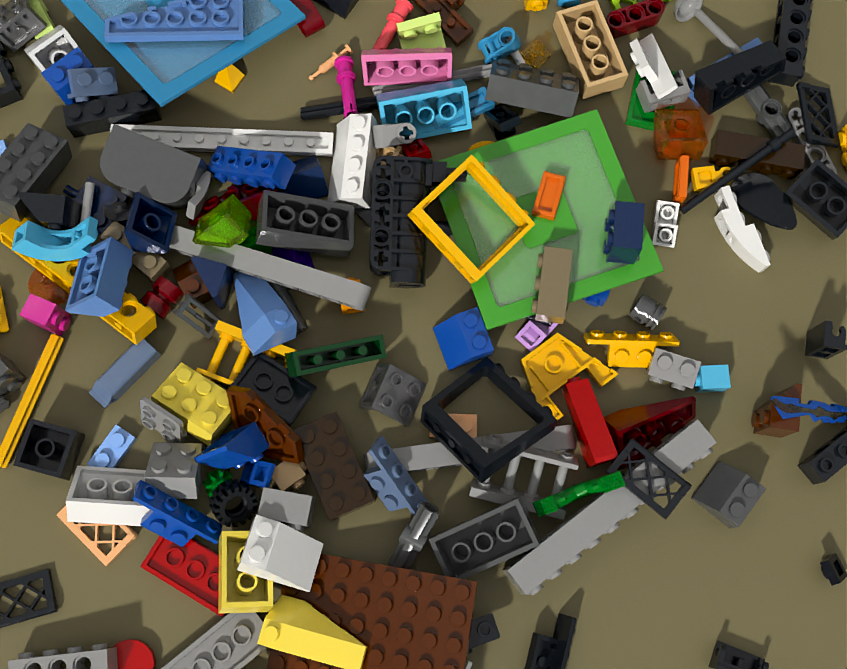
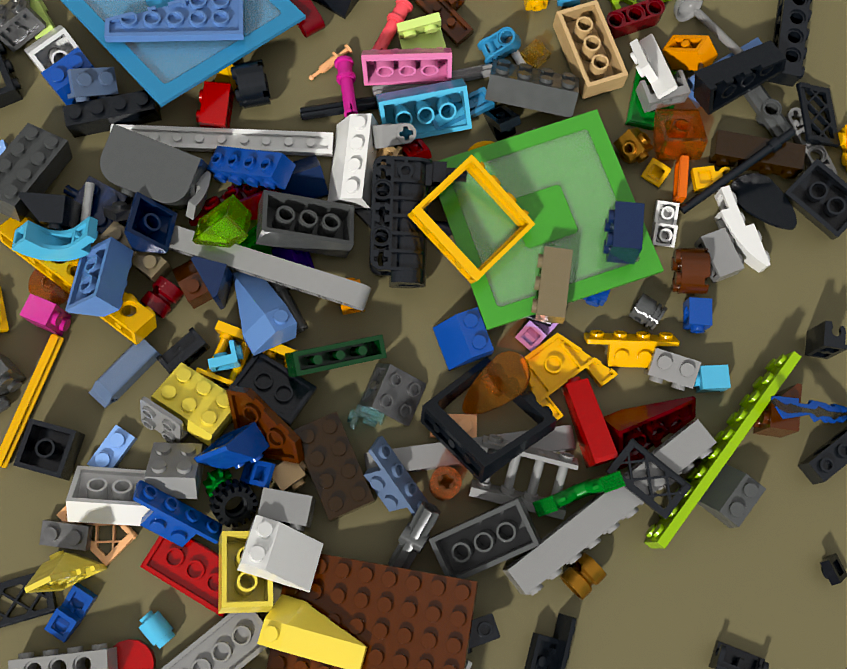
(62, 572): none -> light yellow wedge
(66, 534): none -> flat silver plate
(71, 612): none -> blue slope
(156, 629): none -> medium azure brick
(184, 306): dark grey tile -> none
(184, 351): none -> black hinge
(216, 105): none -> red brick
(225, 361): none -> medium azure bracket
(252, 84): none -> black brick
(368, 415): none -> clear light blue bracket
(450, 475): none -> clear orange piece
(497, 383): none -> clear orange shield
(548, 195): orange tile -> none
(583, 576): none -> pearl gold wheel
(633, 146): none -> pearl gold brick
(656, 172): none -> yellow slope
(690, 52): none -> light orange brick
(691, 270): none -> reddish brown brick
(697, 314): none -> blue brick
(723, 255): none -> light grey brick
(727, 441): none -> lime plate

